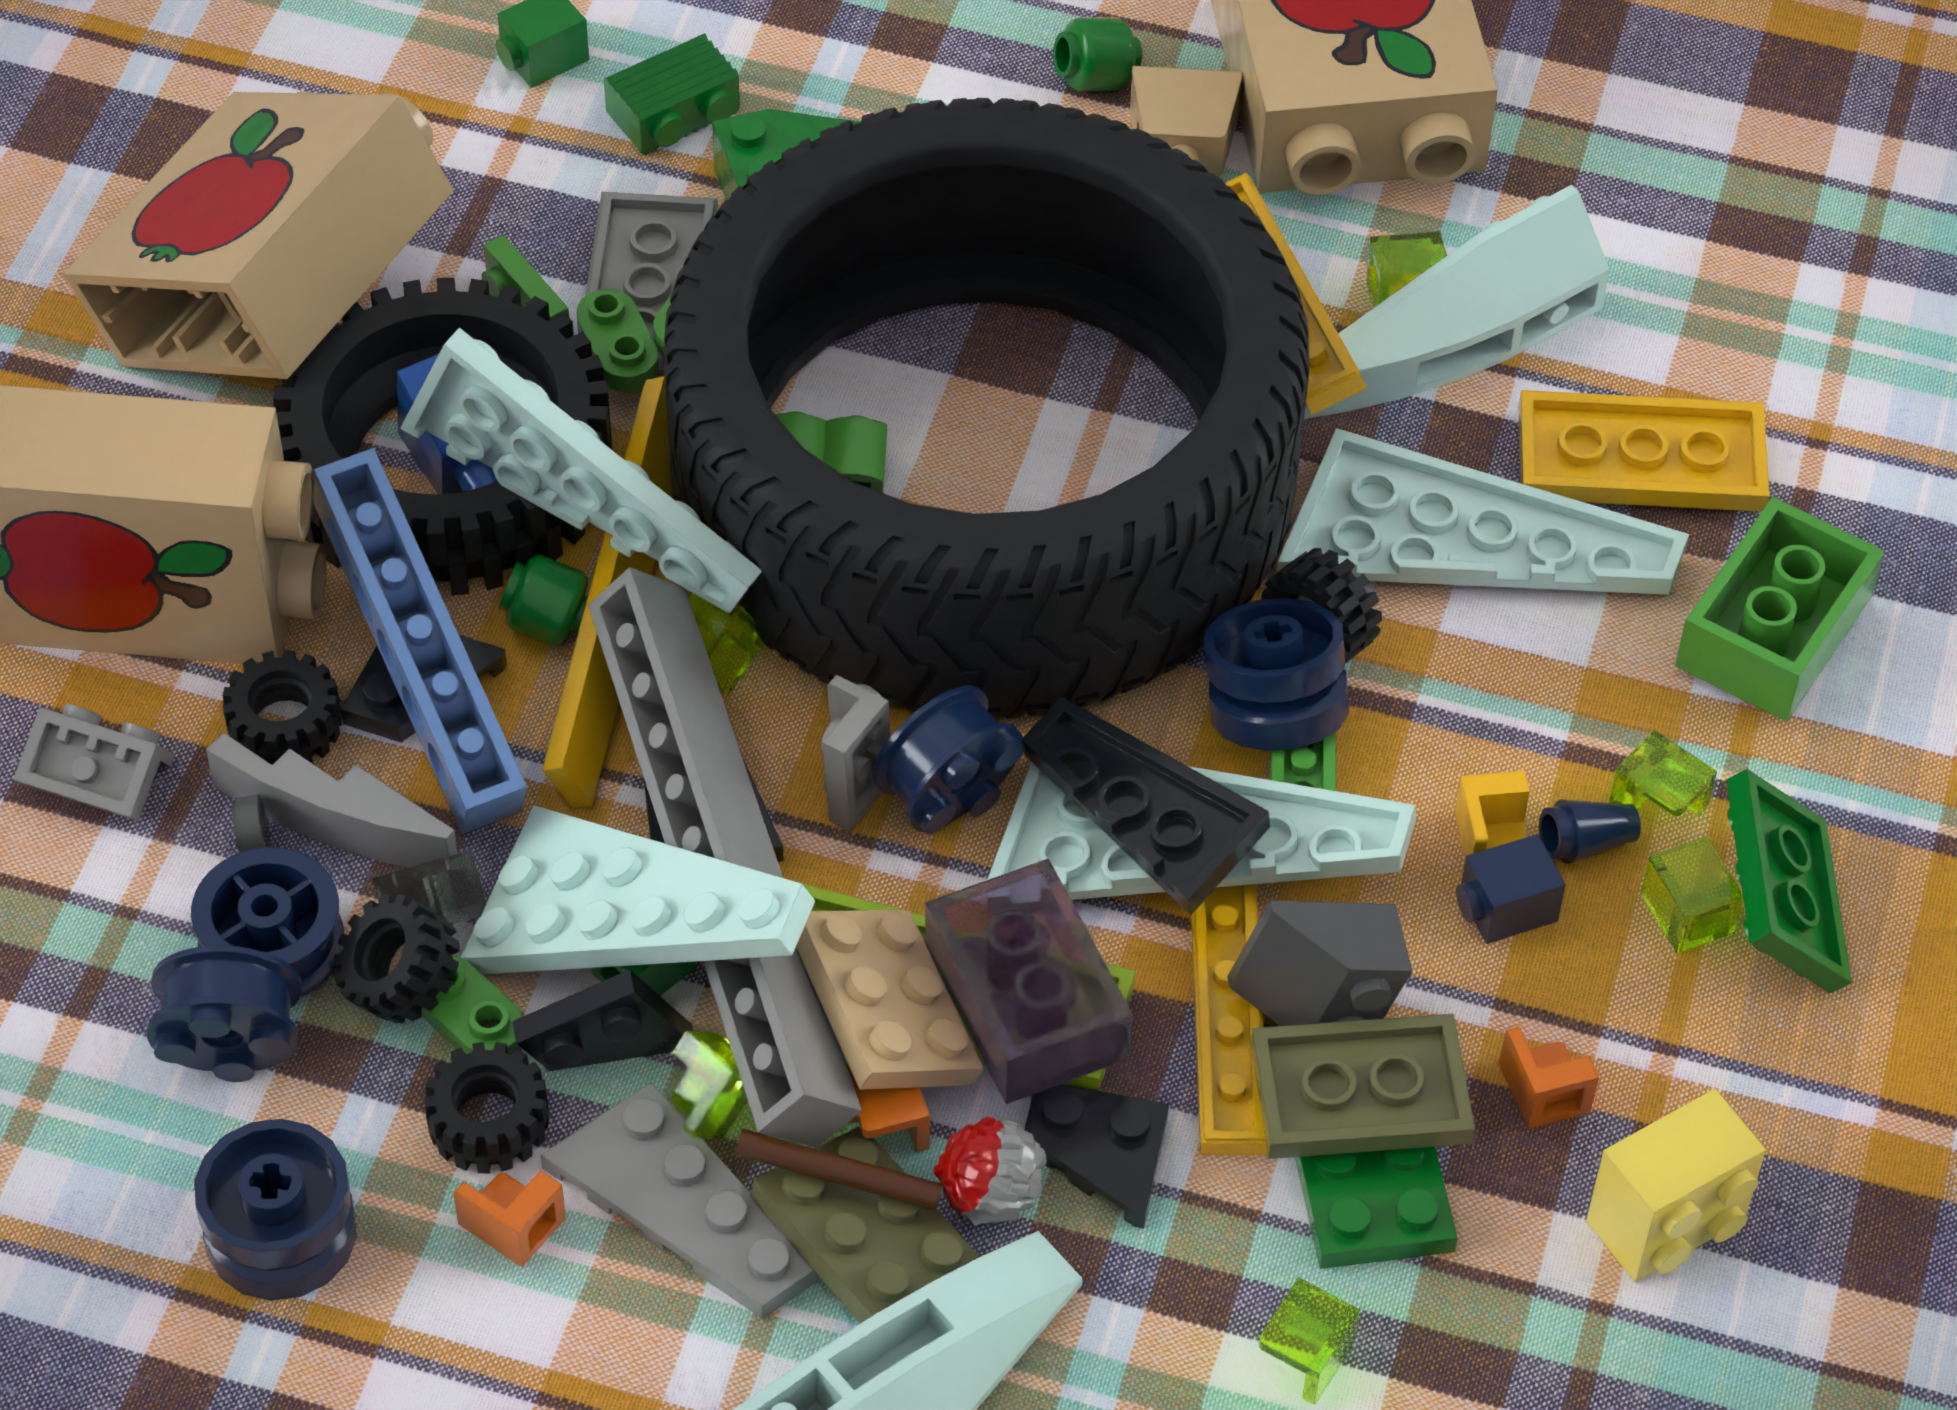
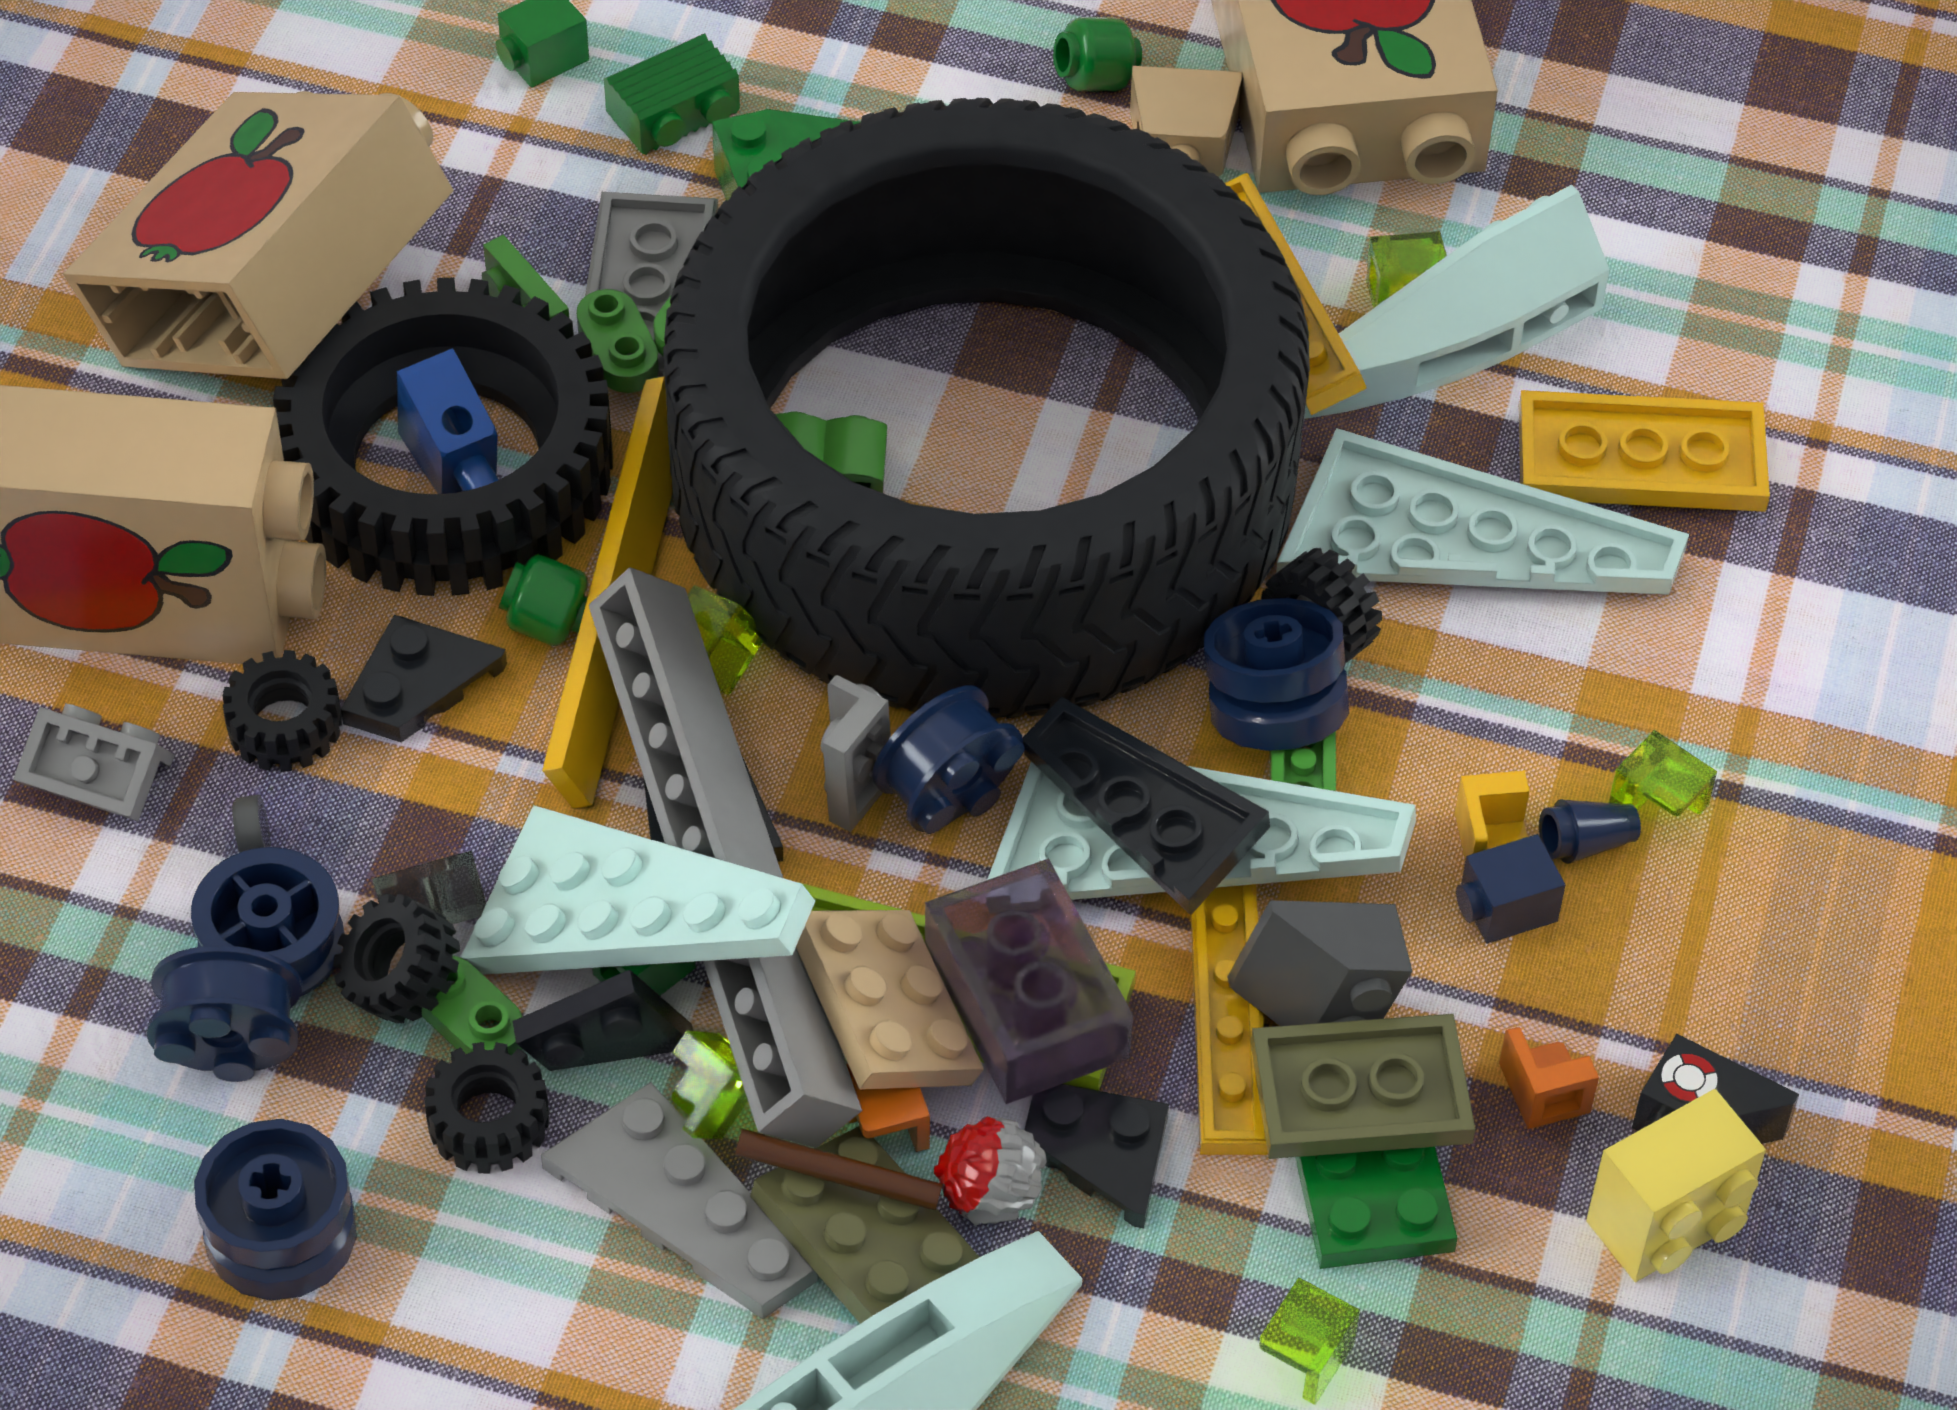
(349, 814): light grey slope -> none
(418, 641): medium blue brick -> none
(512, 1215): orange panel -> none
(567, 470): light aqua wing -> none
(1691, 894): clear neon green panel -> none
(1693, 1070): none -> black slope
(1779, 608): bright green brick -> none
(1787, 881): green plate -> none

